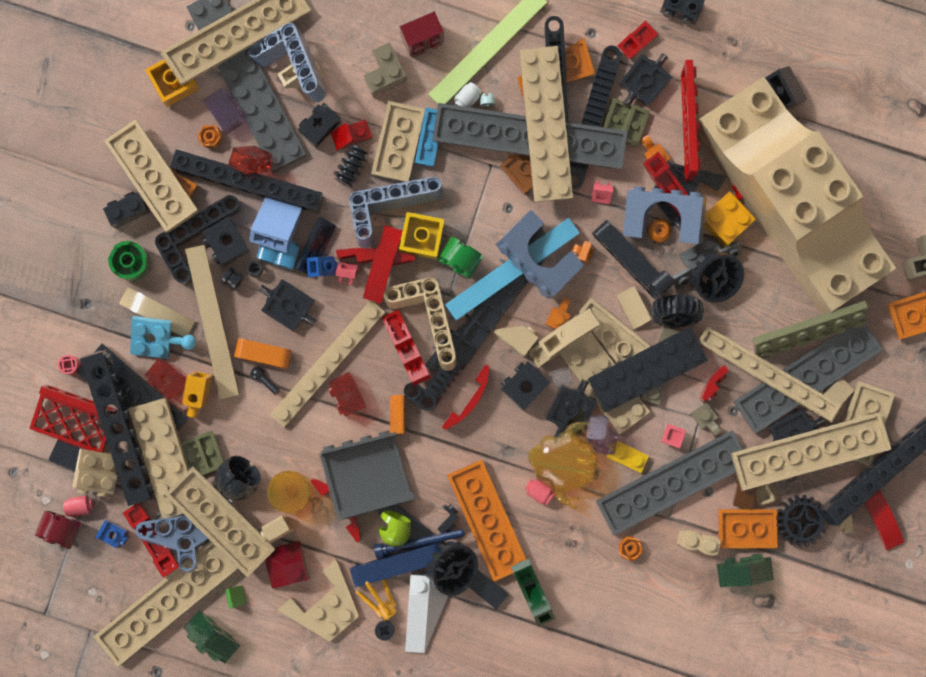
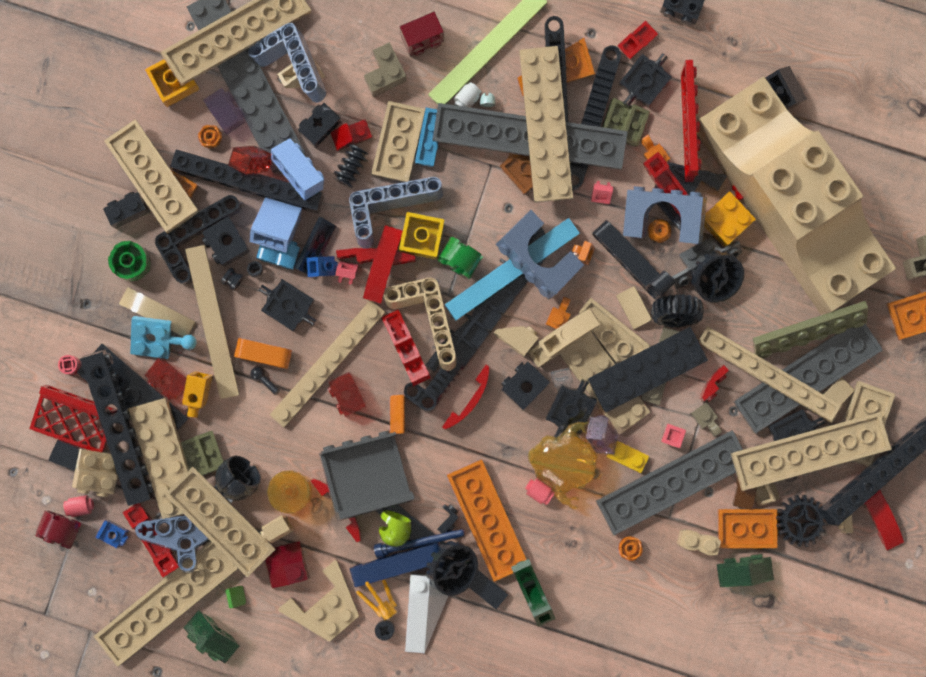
(297, 168): none -> light blue brick

